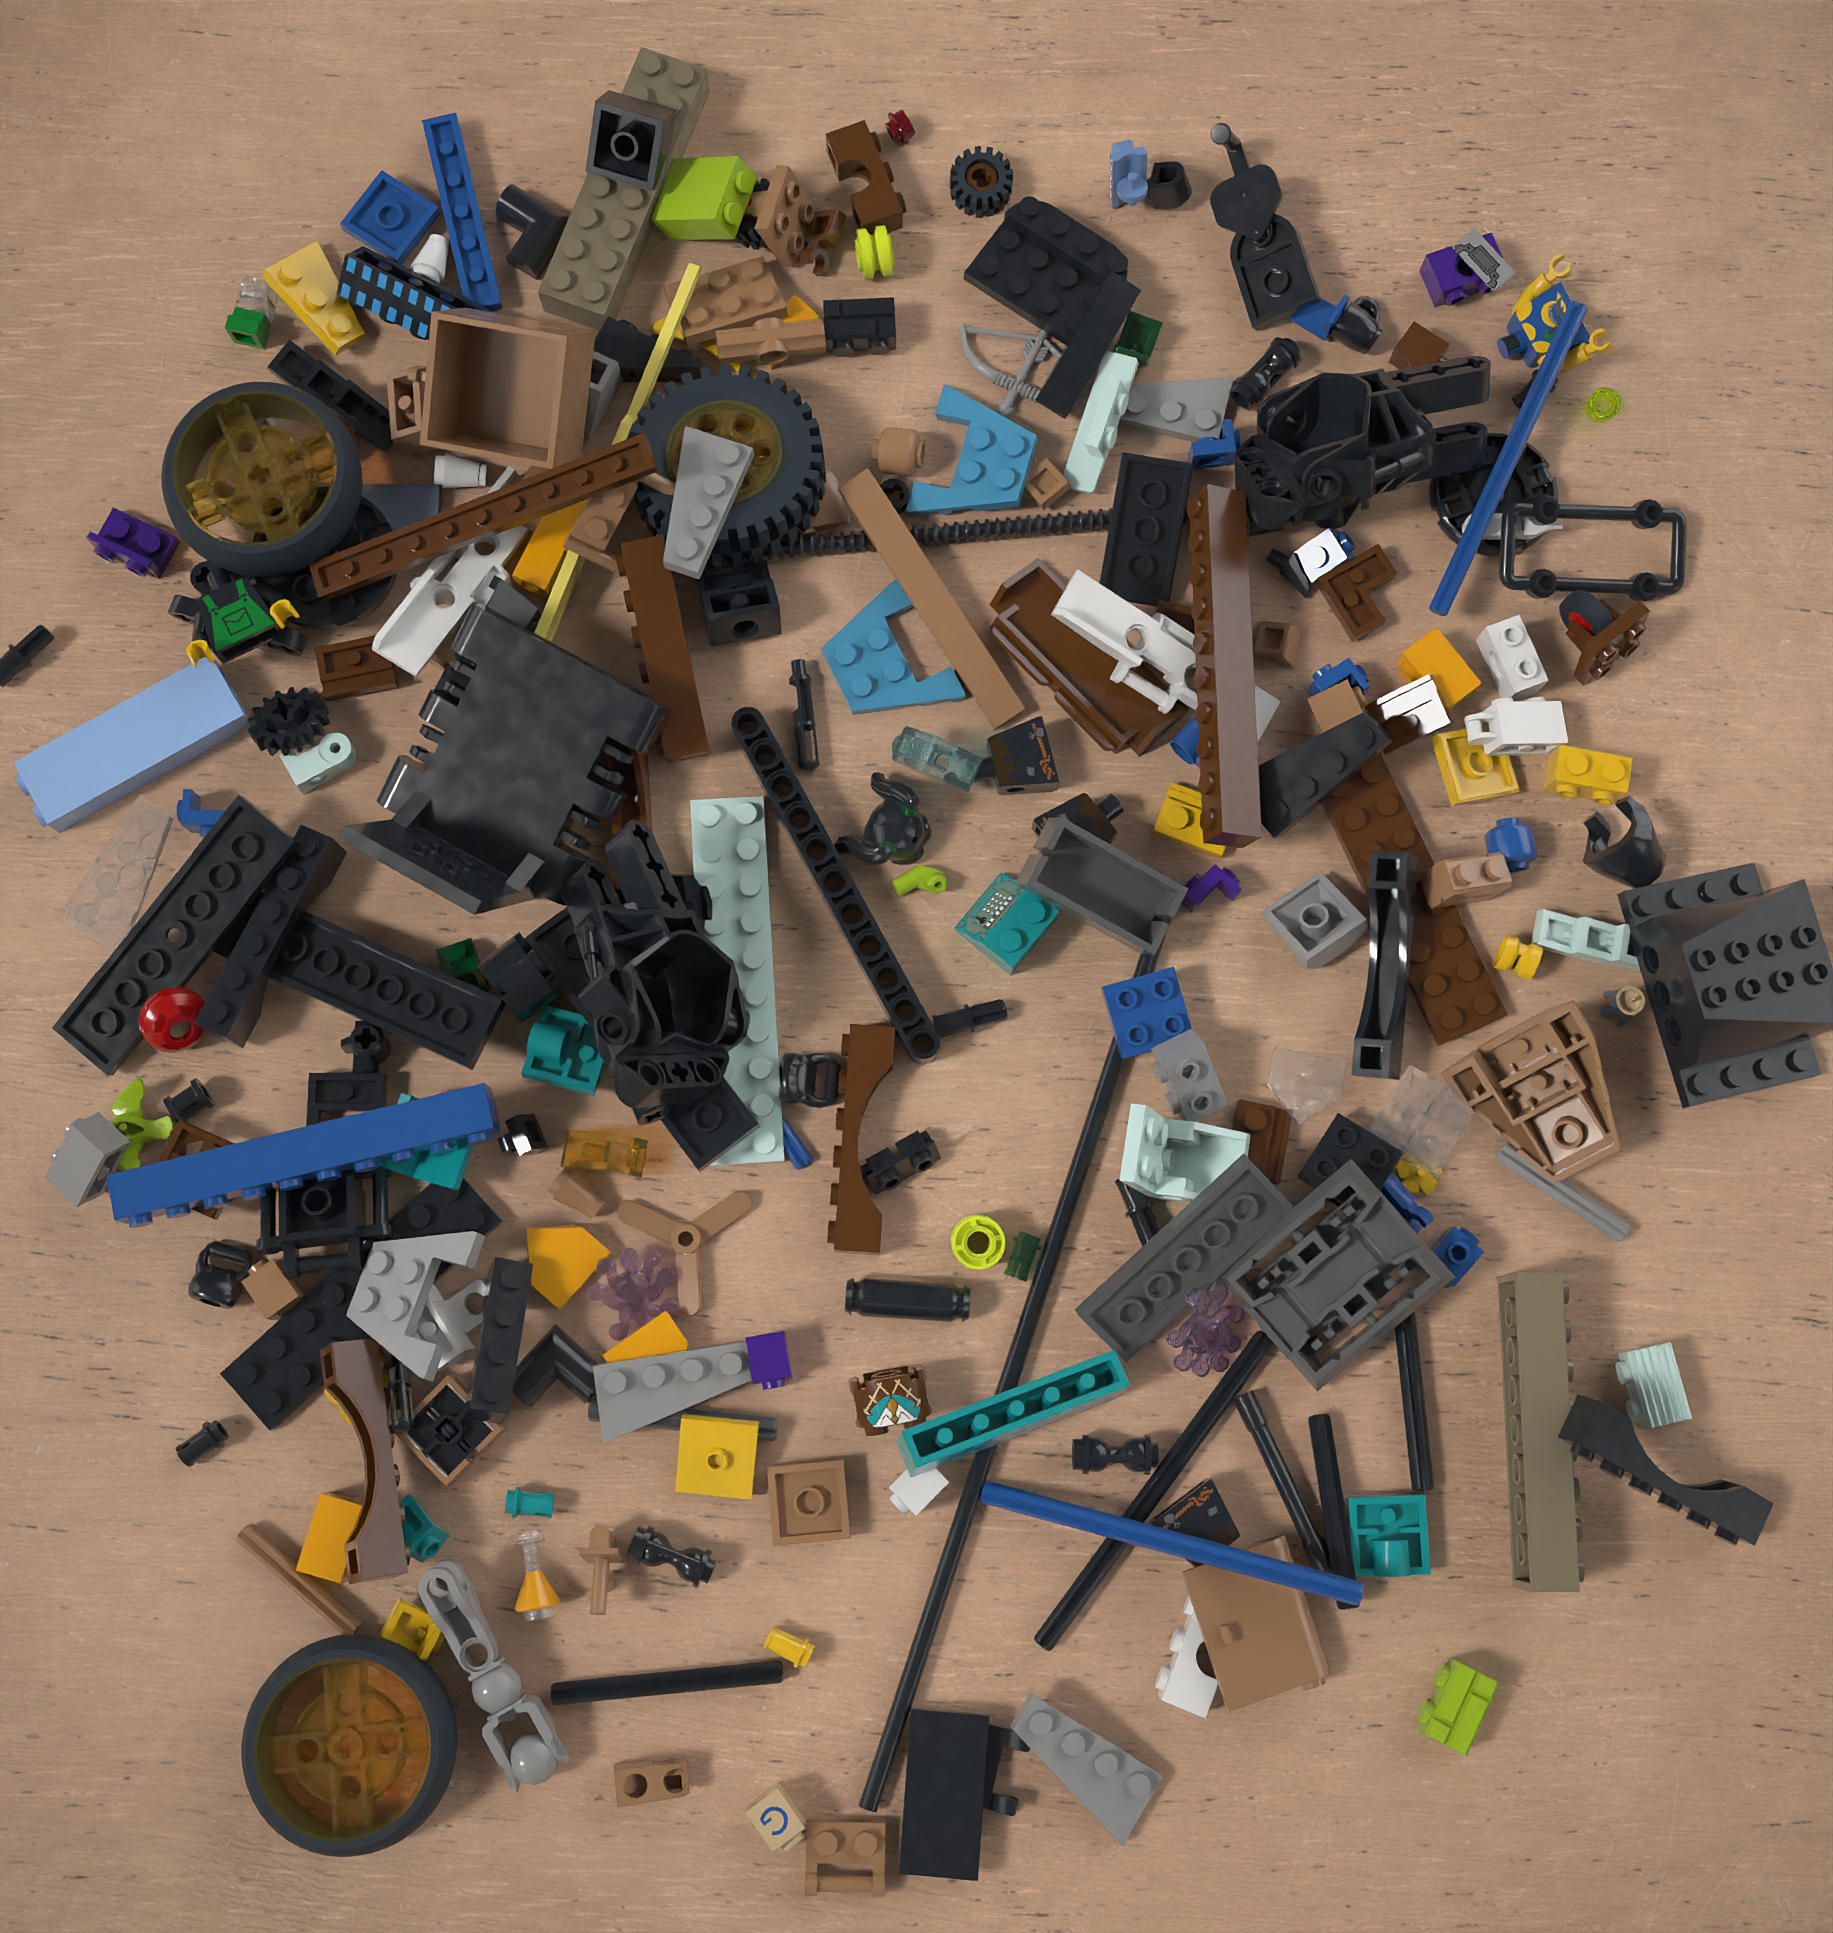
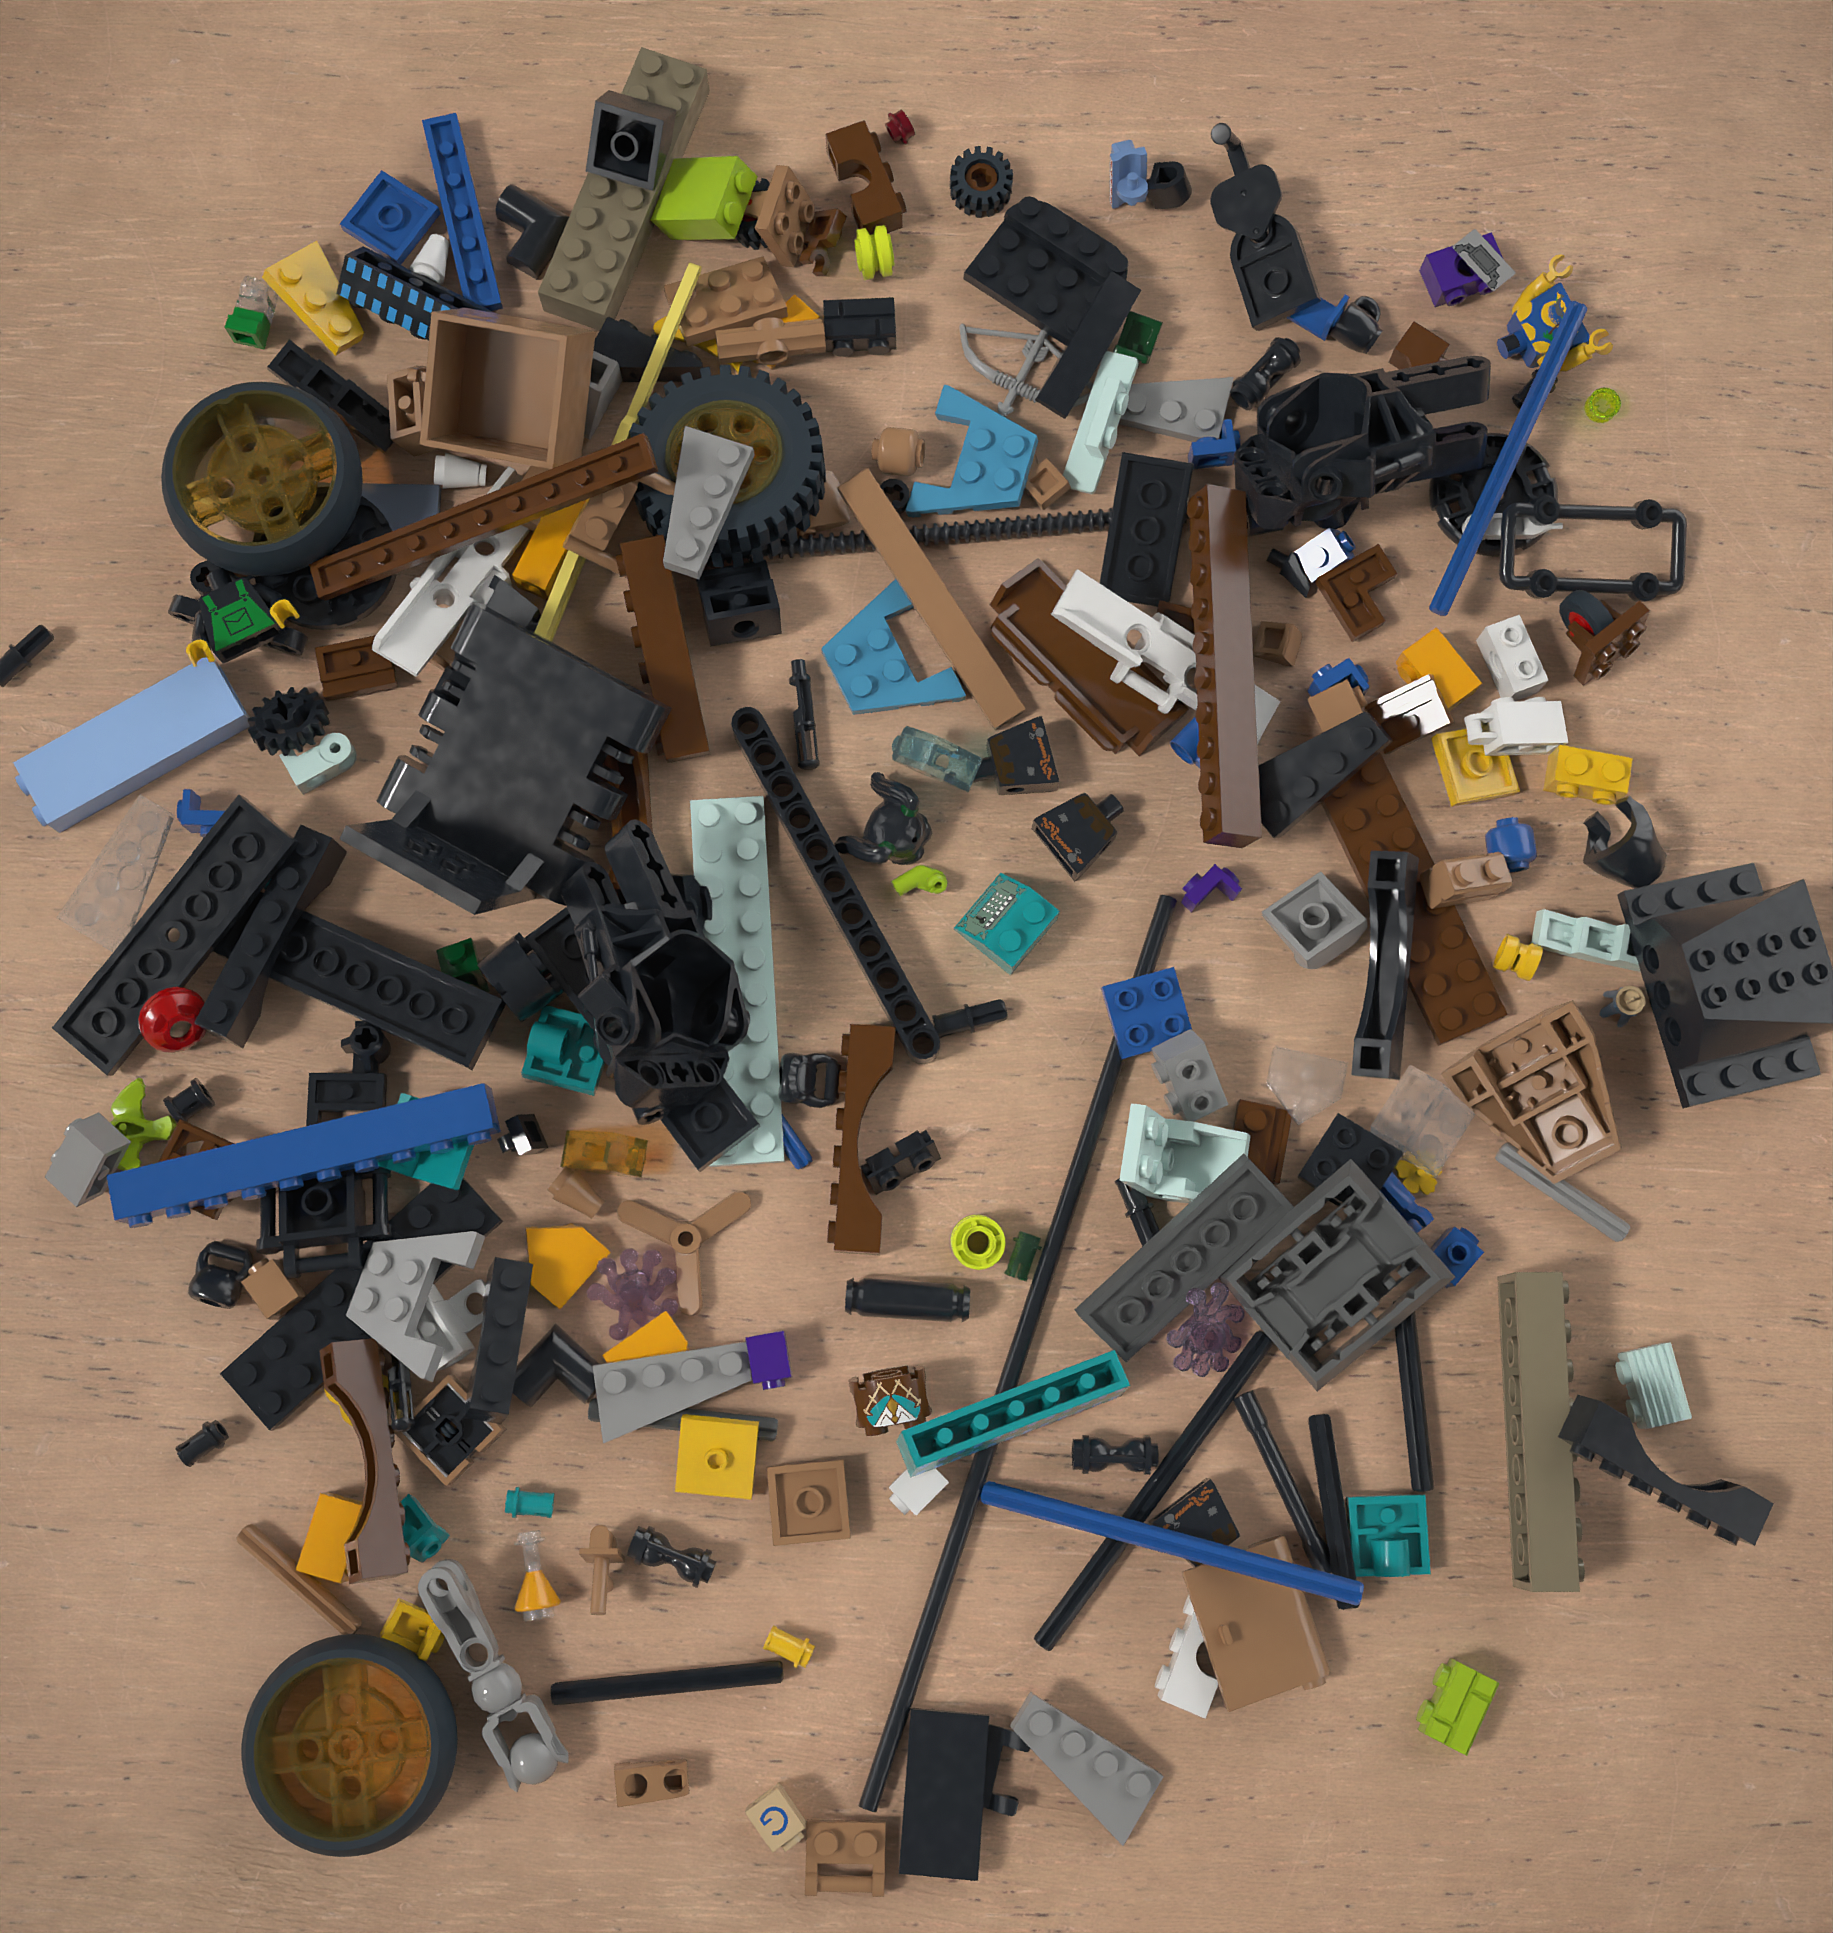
(135, 543): dark purple bracket -> none
(1101, 885): dark grey piece -> none
(1181, 820): yellow plate -> none

